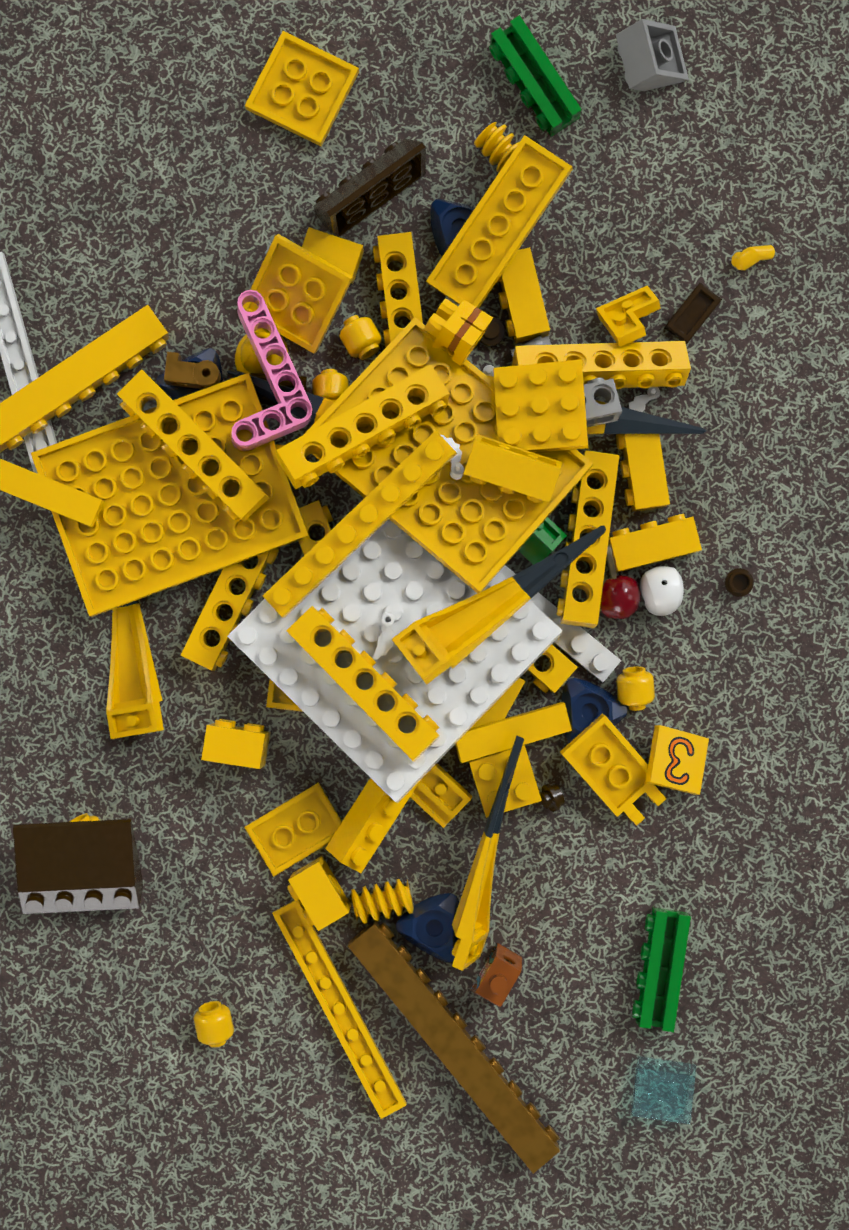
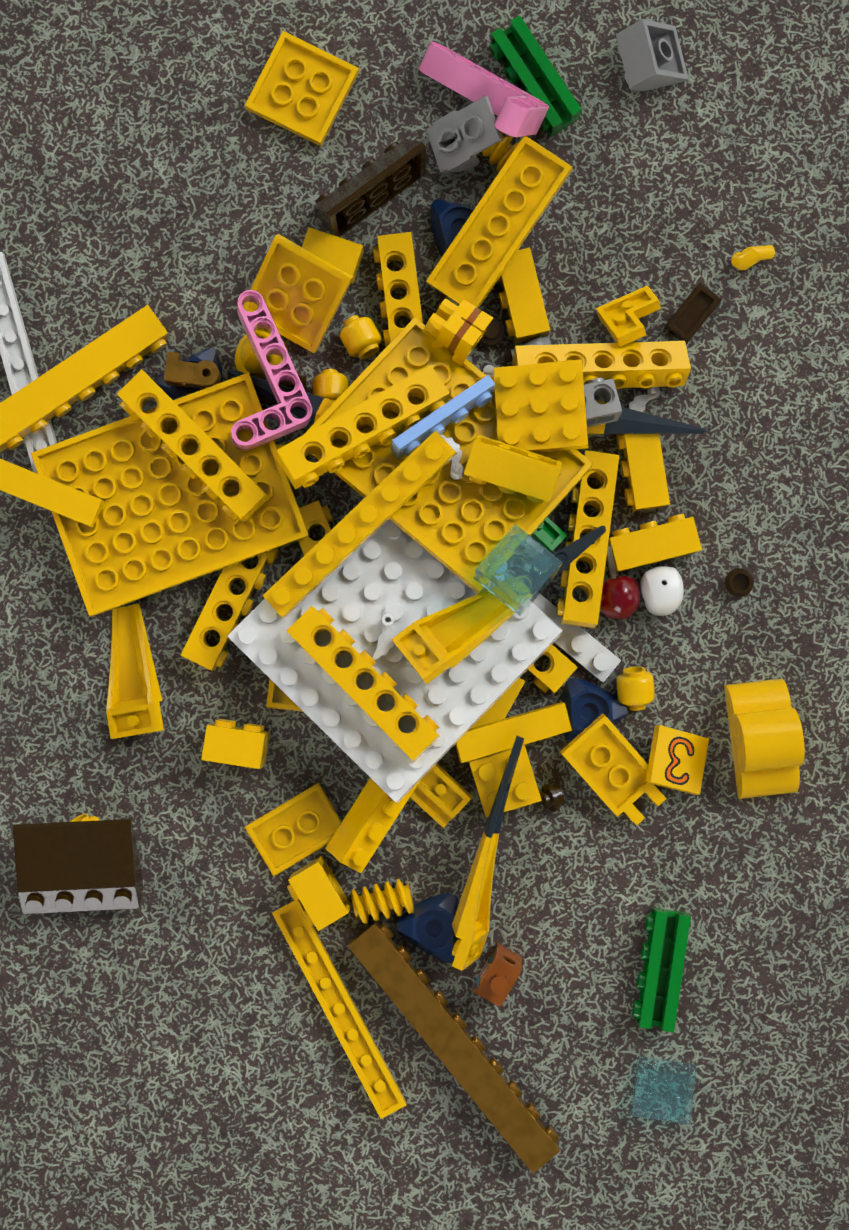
(213, 1024): yellow head -> none
(452, 411): none -> light blue plate
(462, 135): none -> light grey piece
(516, 110): none -> bright pink beam
(517, 570): none -> clear light blue brick
(764, 738): none -> yellow brick

